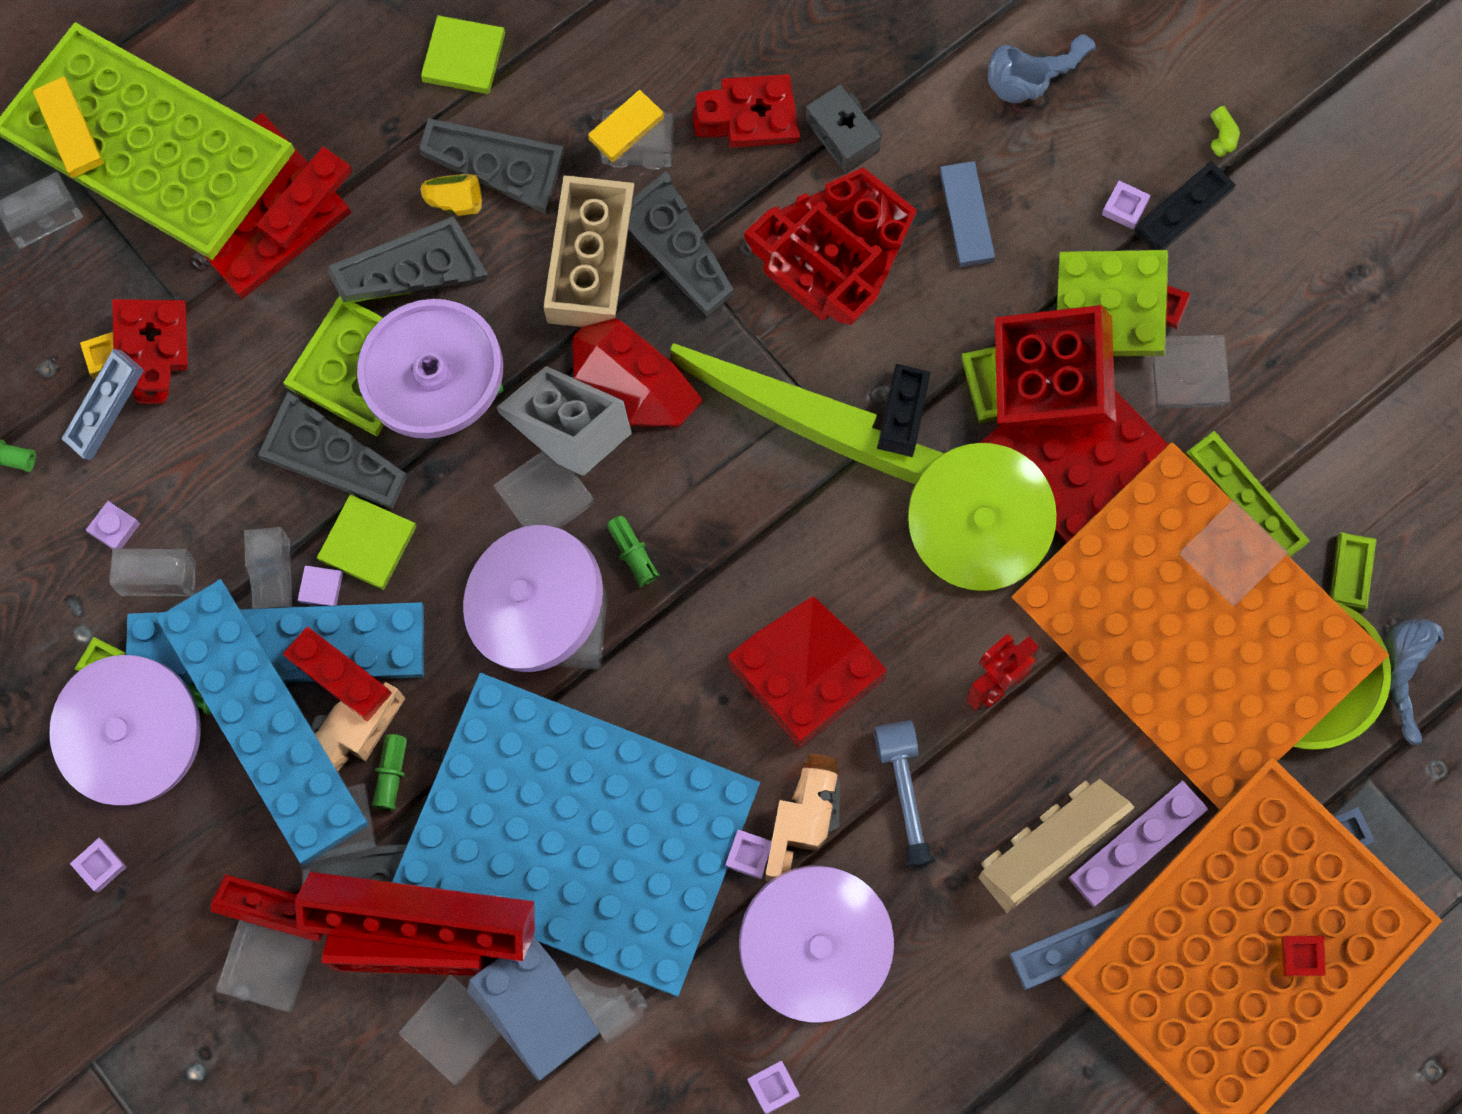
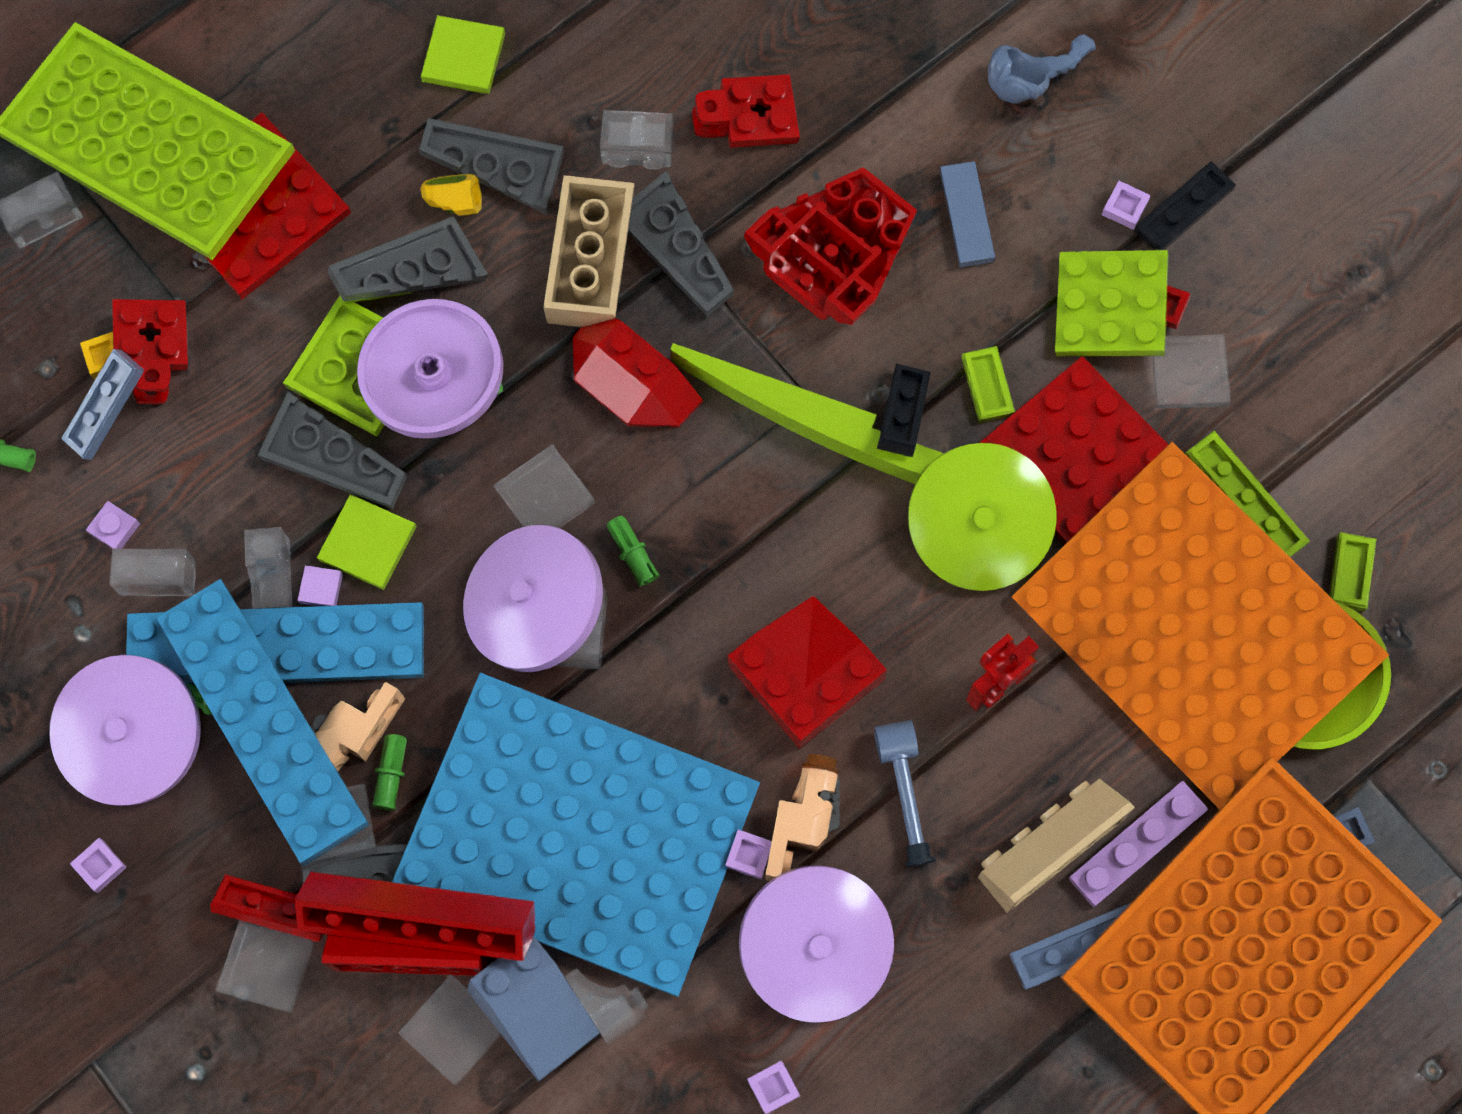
(68, 127): yellow tile -> none
(96, 651): lime tile -> none
(304, 198): red plate -> none
(337, 673): red plate -> none
(567, 419): light grey slope -> none
(626, 126): yellow tile -> none
(846, 145): dark grey brick -> none
(1055, 368): red slope -> none
(1228, 132): lime arm -> none
(1233, 553): clear tile -> none
(1303, 956): red plate -> none
(1407, 646): sand blue hair -> none

